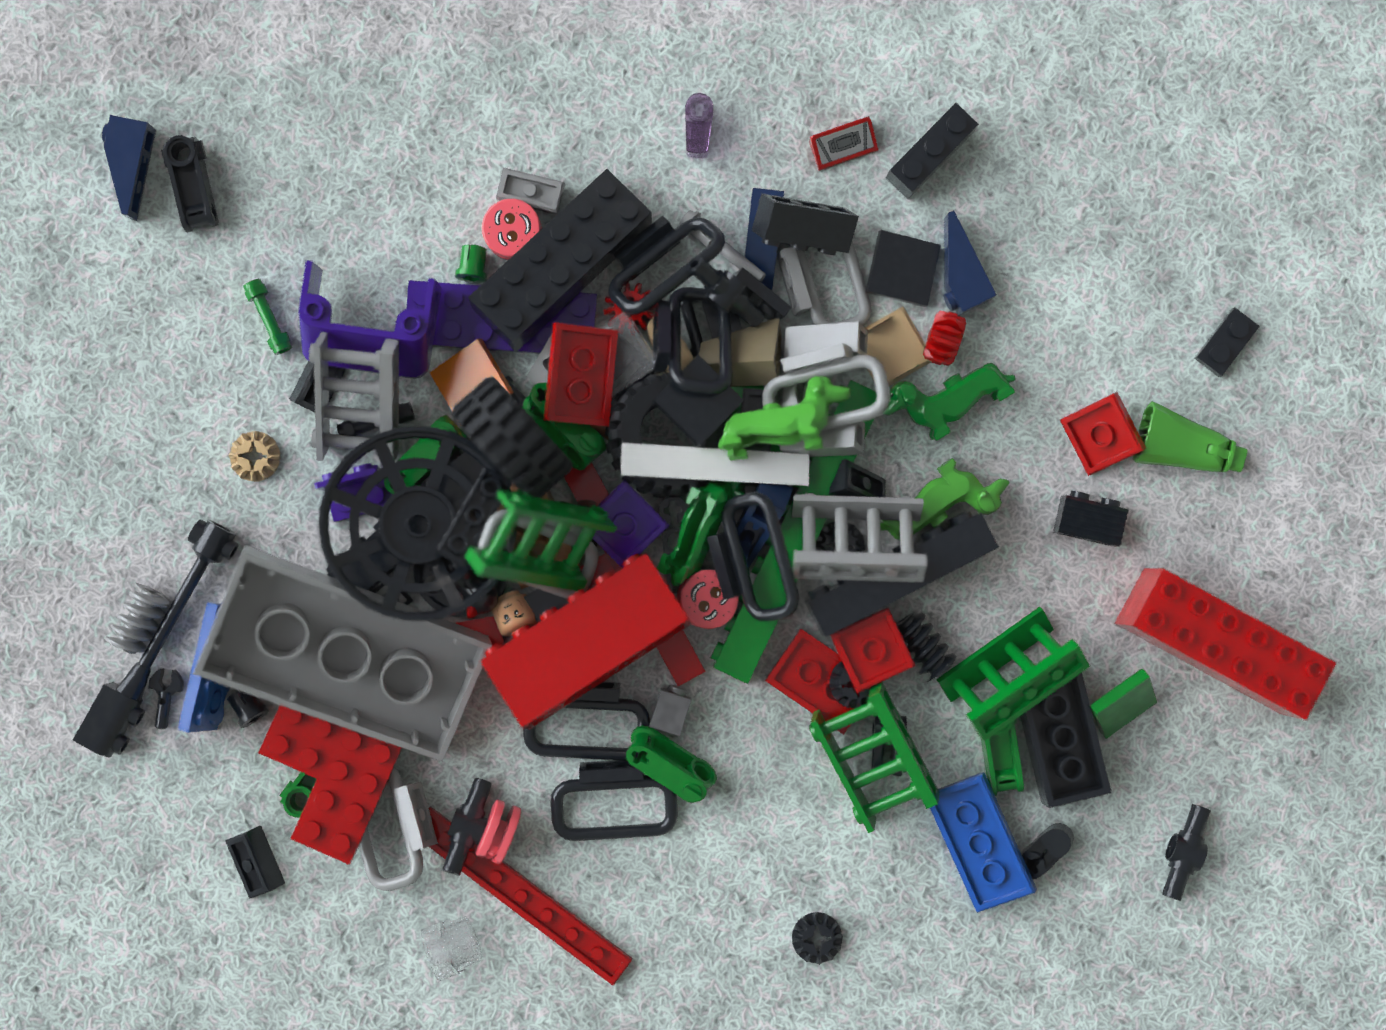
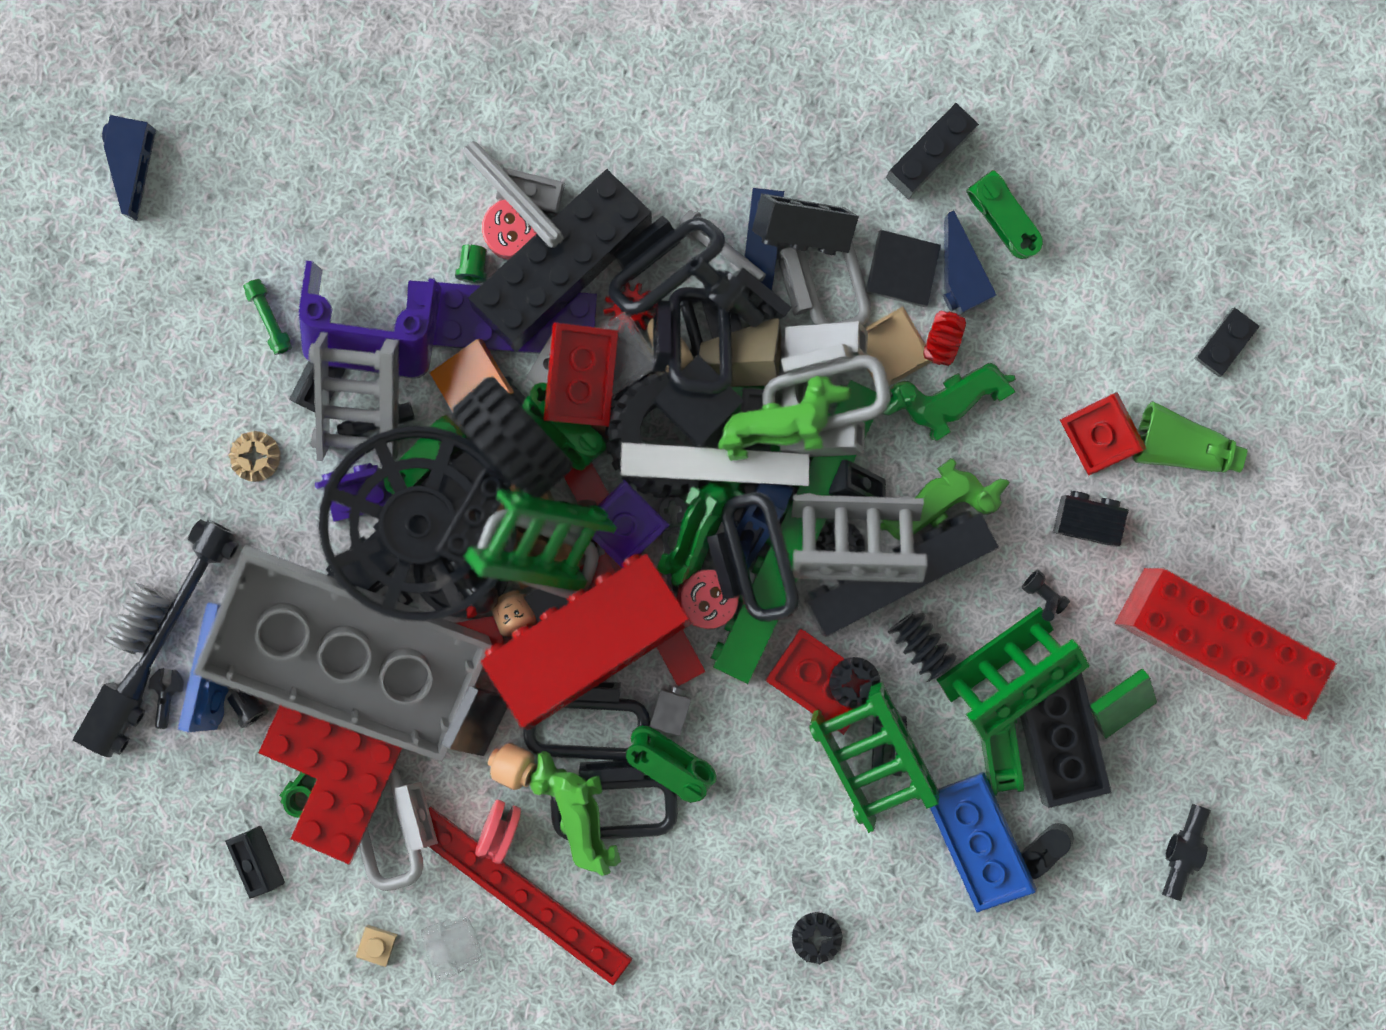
(190, 182): black piece -> none
(376, 945): none -> tan plate
(467, 826): black pin -> none
(475, 721): none -> black tile
(512, 766): none -> light nougat head
(513, 194): none -> light grey axle
(578, 813): none -> bright green animal
(698, 127): clear purple piece -> none
(843, 143): slope -> none
(872, 650): red tile -> none
(1005, 215): none -> green piece
(1054, 603): none -> black piece

